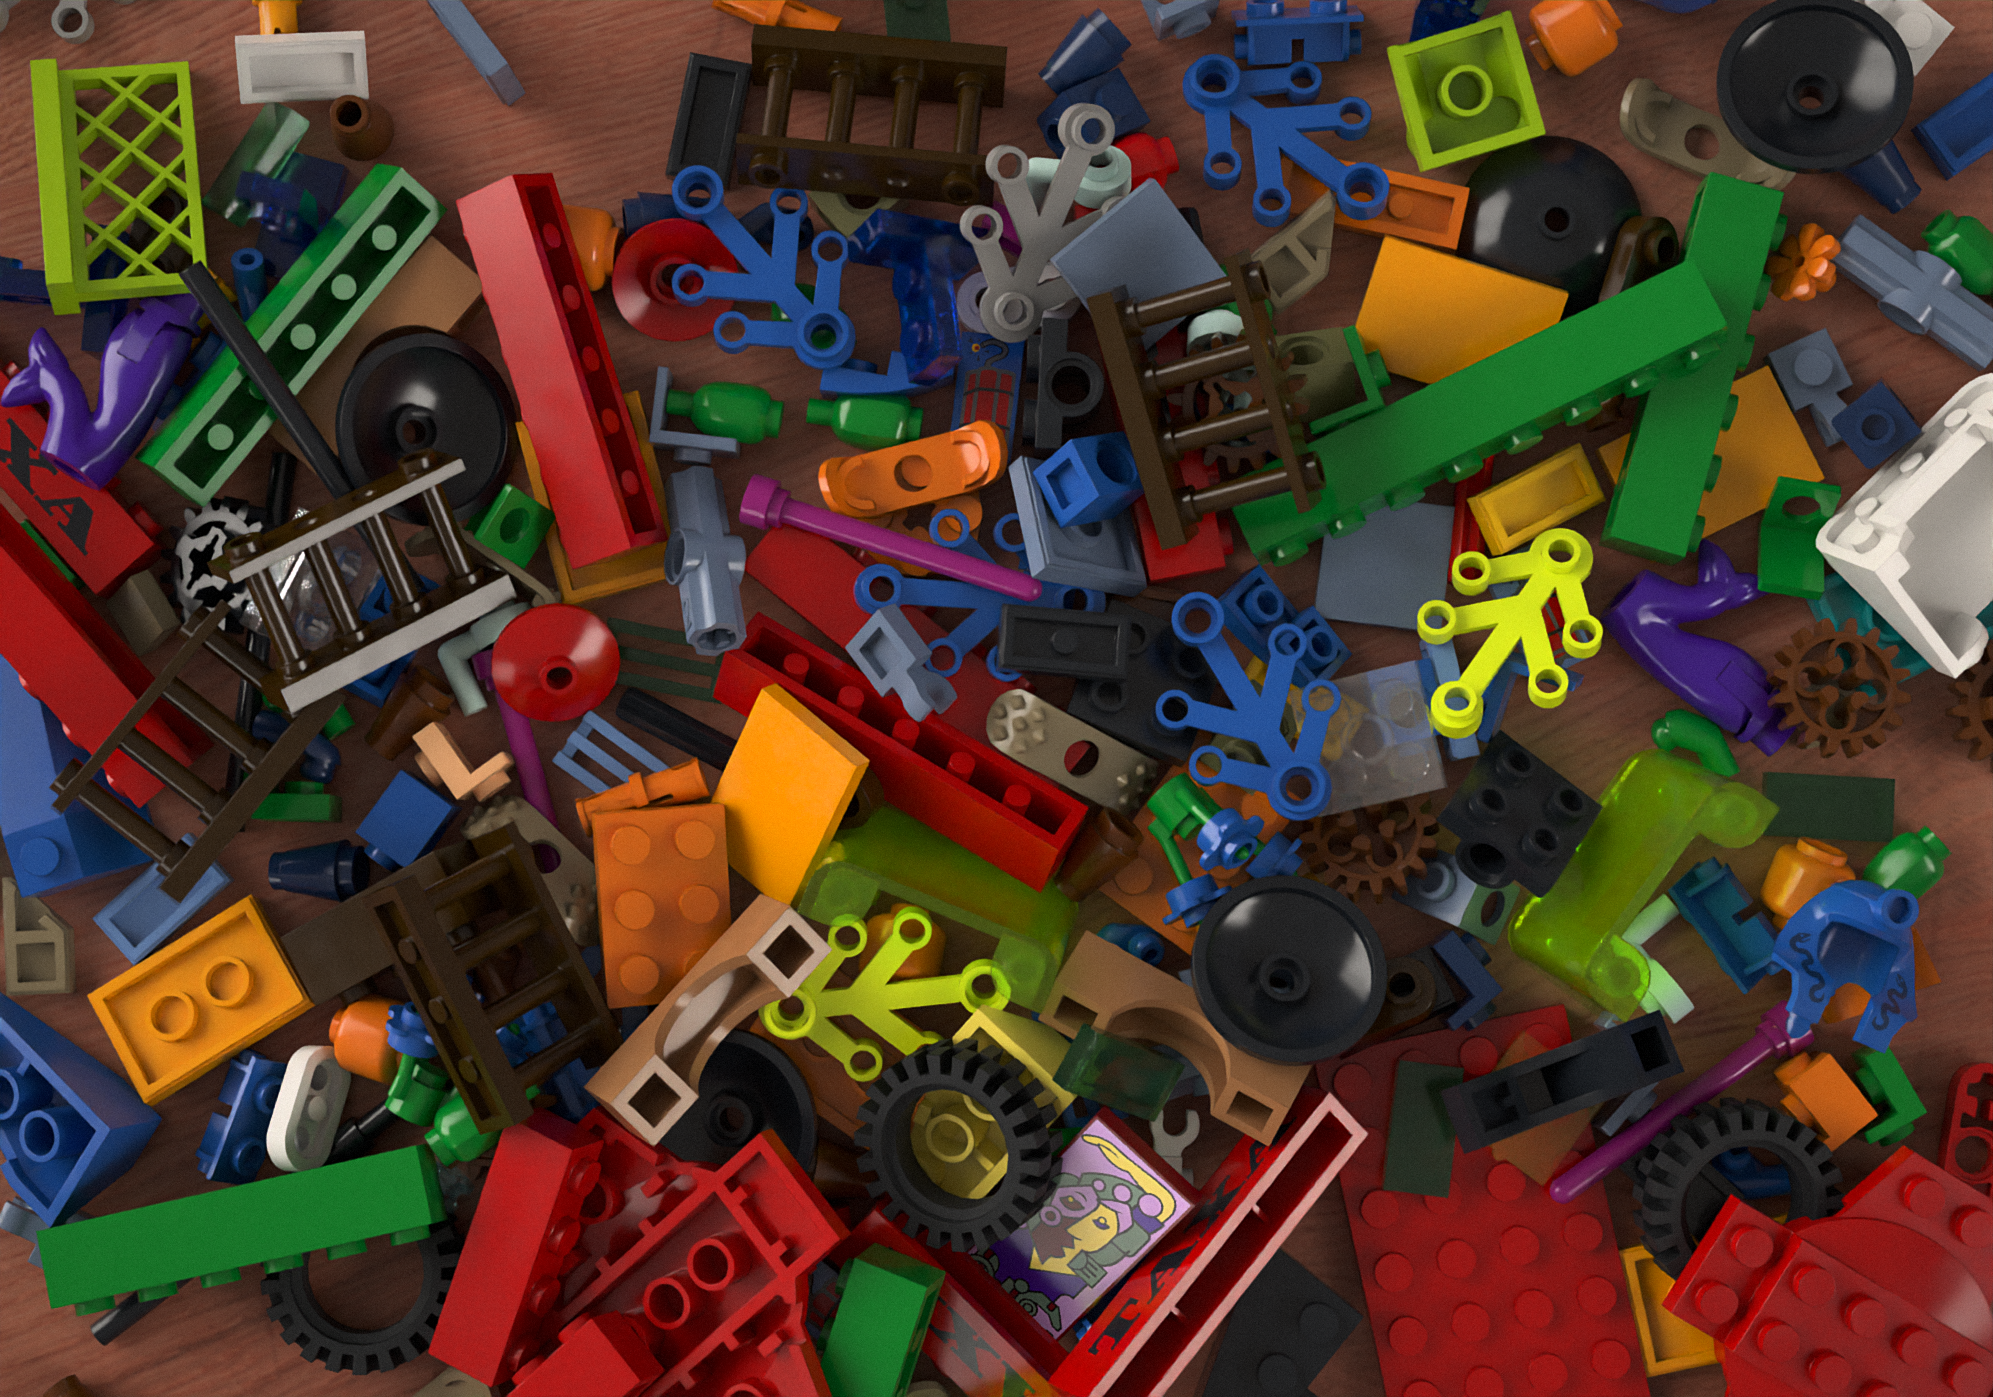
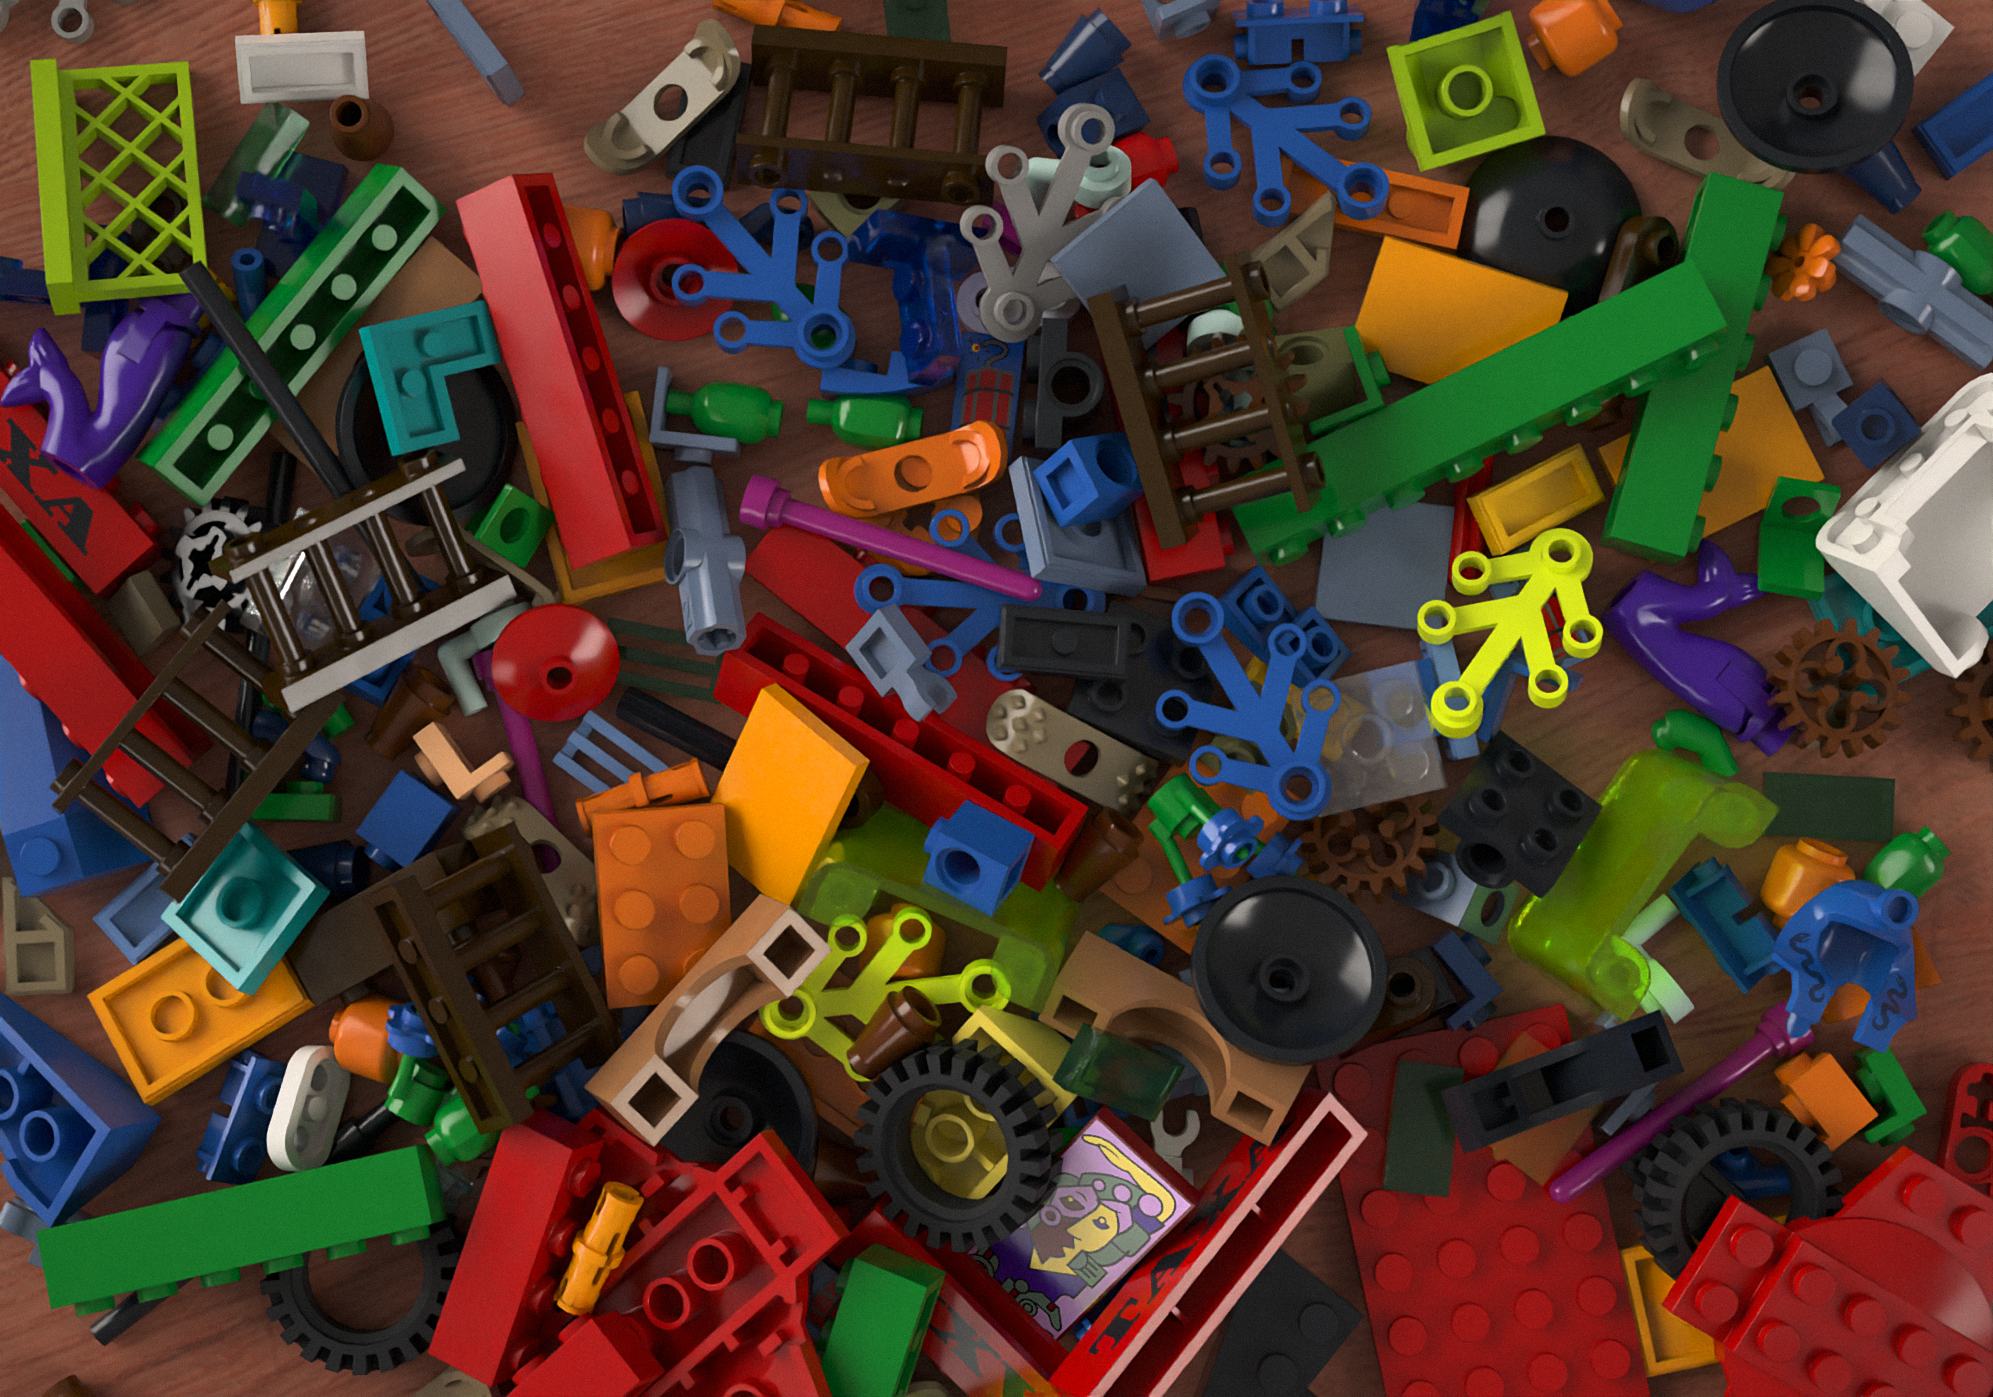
(247, 908): none -> teal plate
(409, 369): none -> teal plate
(598, 1248): none -> light orange pin
(638, 133): none -> dark tan piece
(896, 1030): none -> reddish brown cone
(976, 856): none -> blue brick

